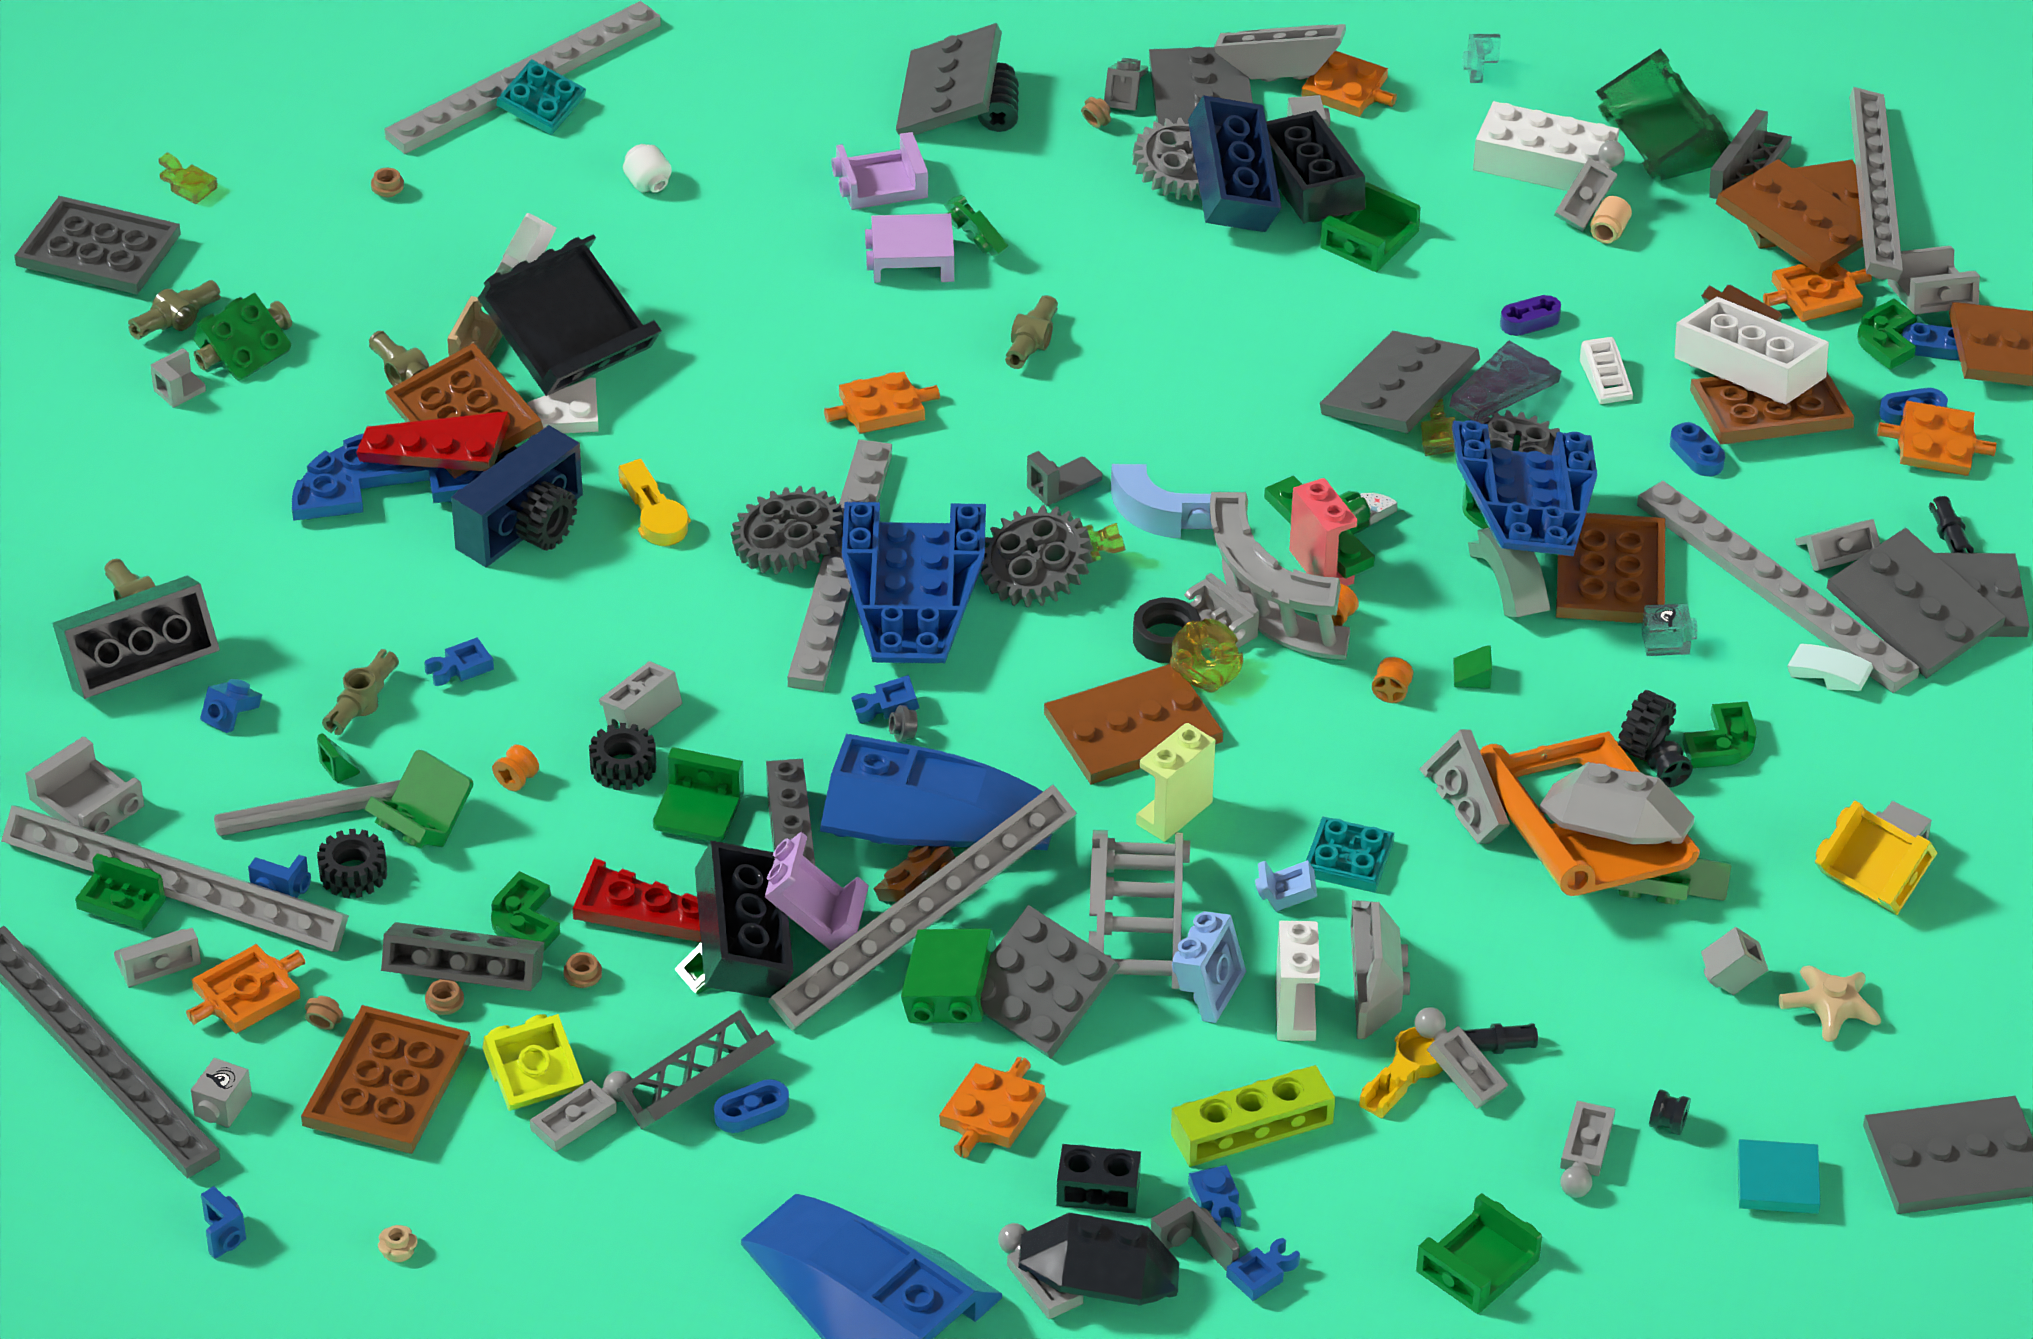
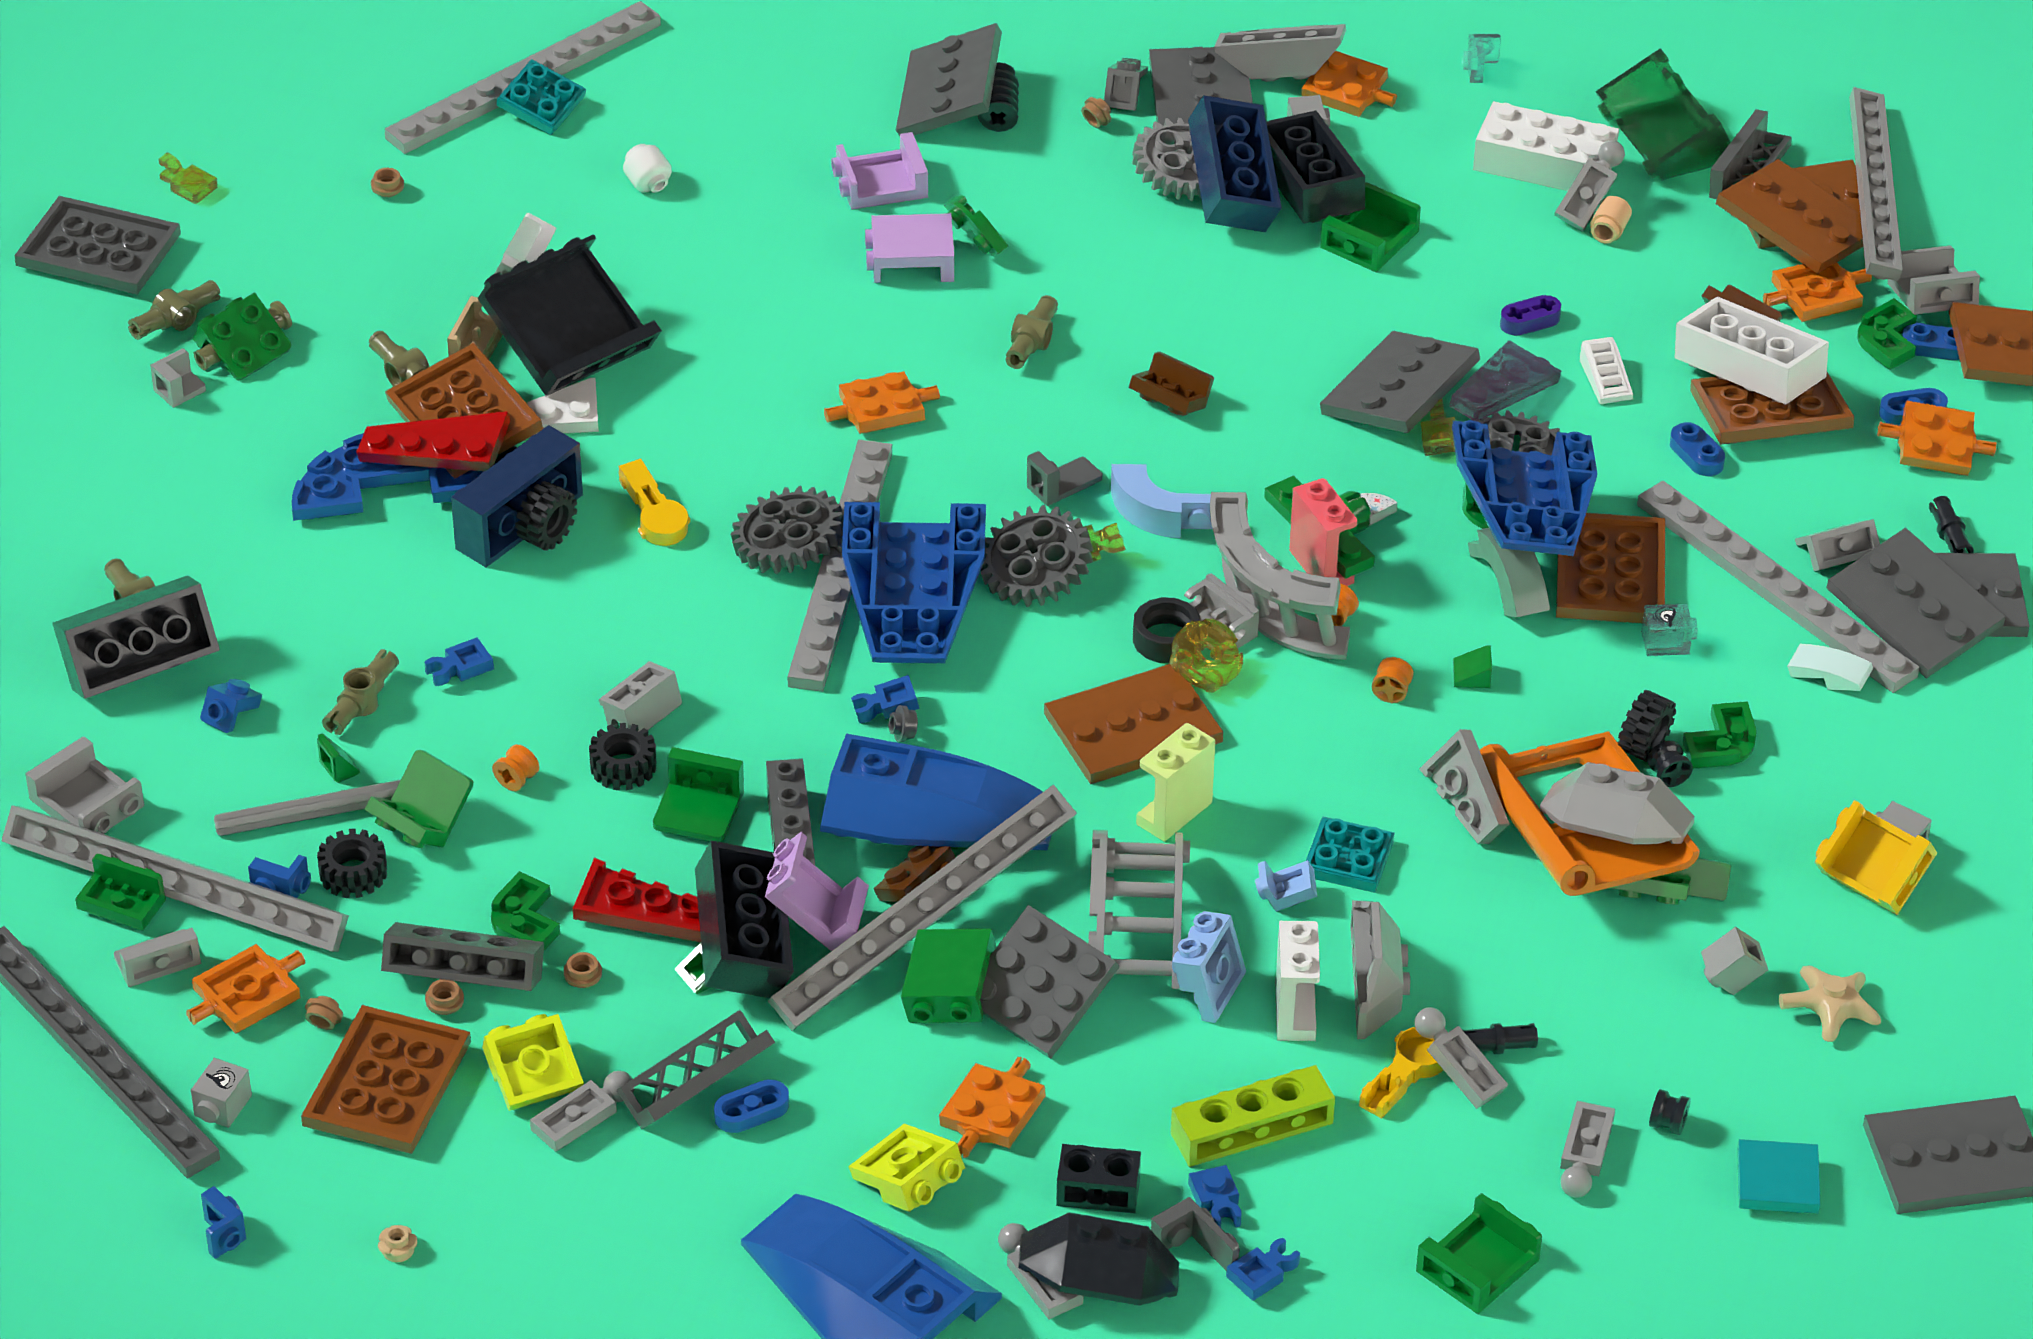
(909, 1166): none -> neon yellow plate
(1173, 384): none -> reddish brown bracket

